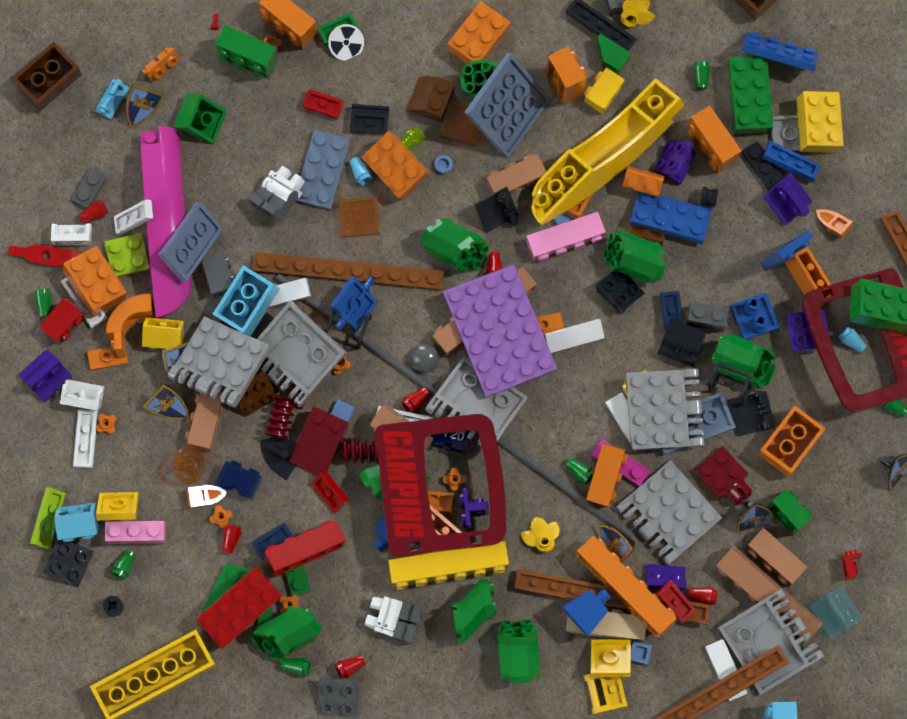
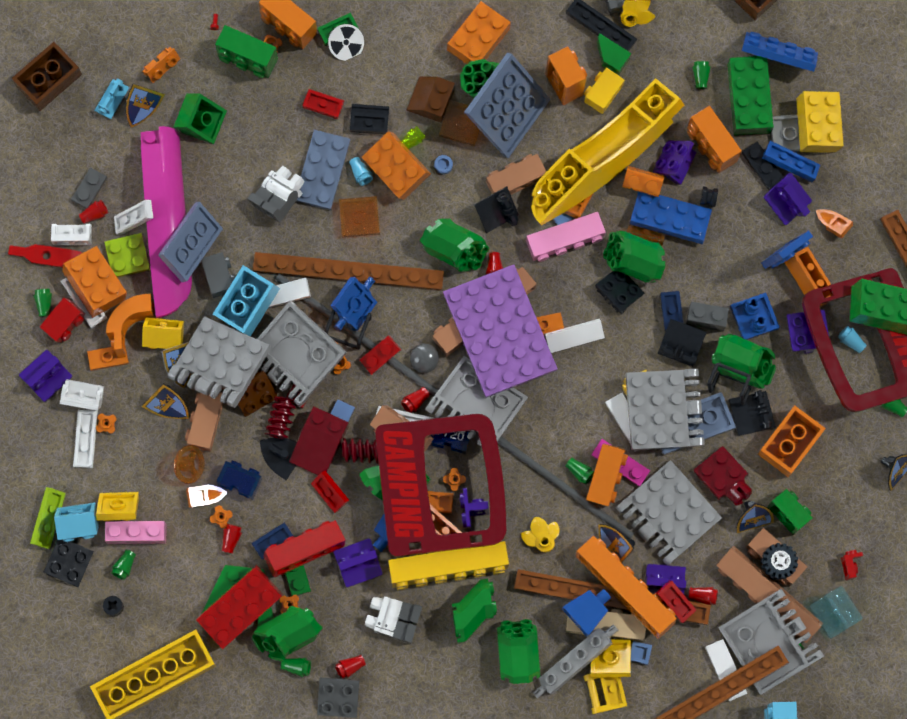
(358, 563): none -> dark purple bracket
(380, 354): none -> red plate
(575, 661): none -> light grey plate
(785, 557): none -> black wheel

